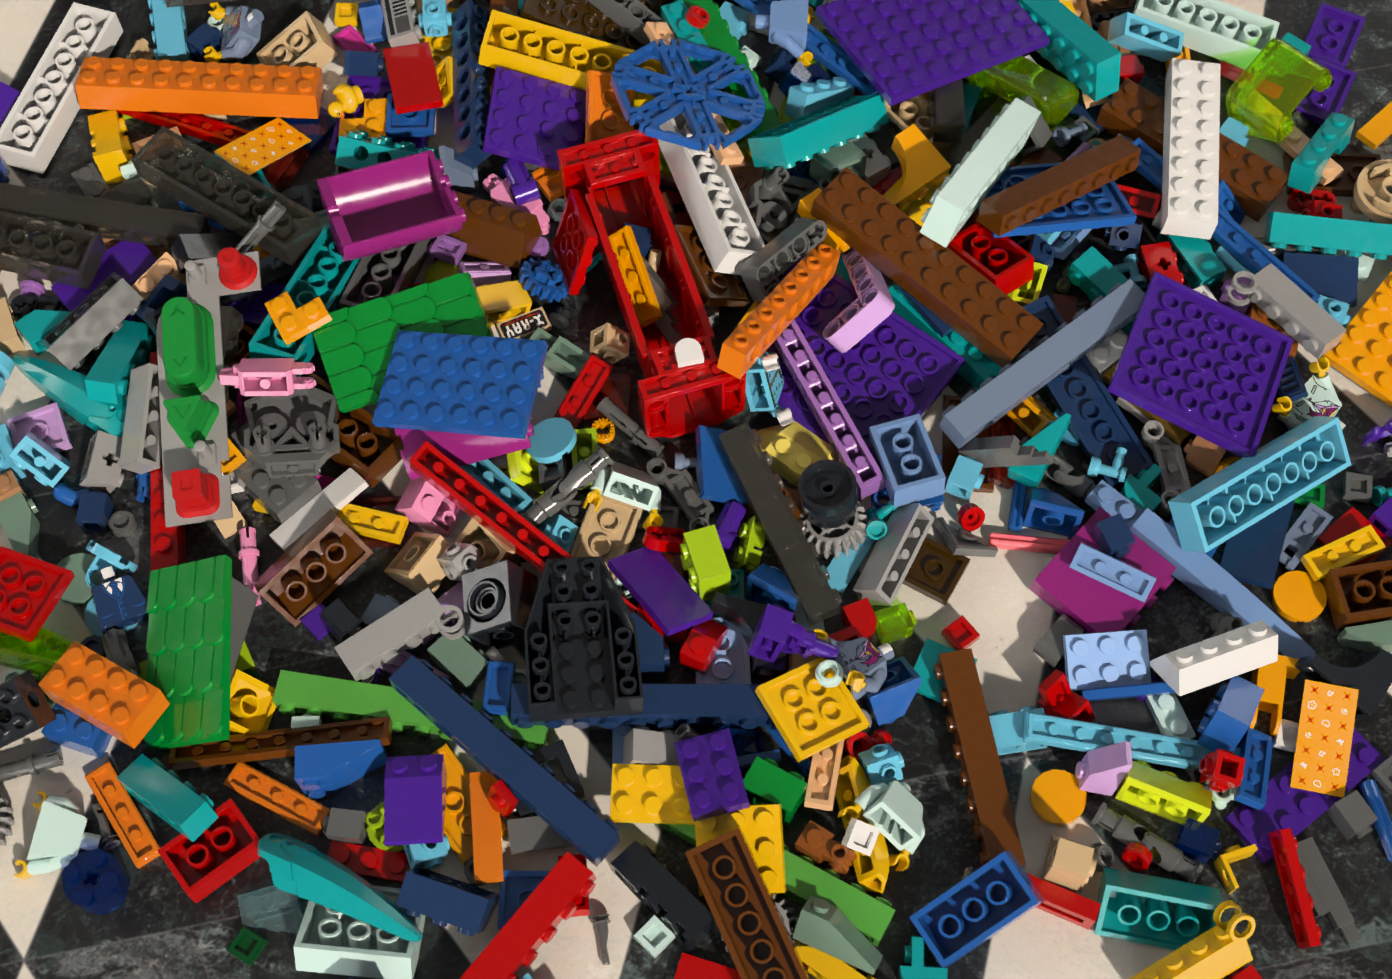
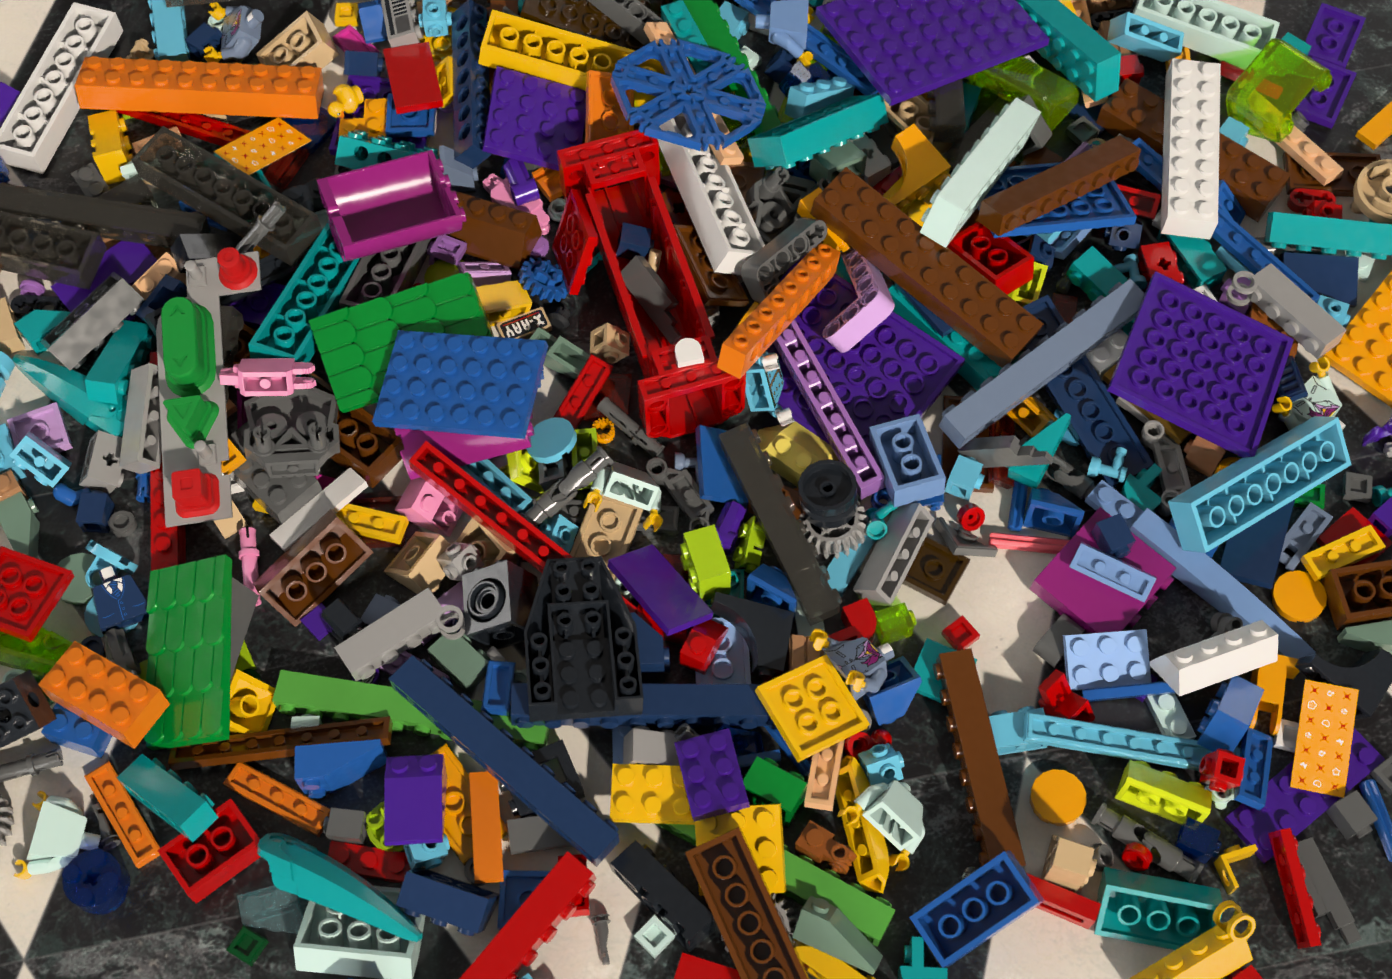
(295, 321): light orange plate -> none
(501, 798): red plate -> none
(635, 276): light orange tile -> none
(663, 539): red beam -> none
(697, 17): red tile -> none
(778, 633): dark purple brick -> none
(829, 666): light aqua plate -> none
(860, 836): white plate -> none
(1063, 134): sand blue piece -> none
(1104, 768): lavender slope -> none
(1311, 161): teal arch -> none

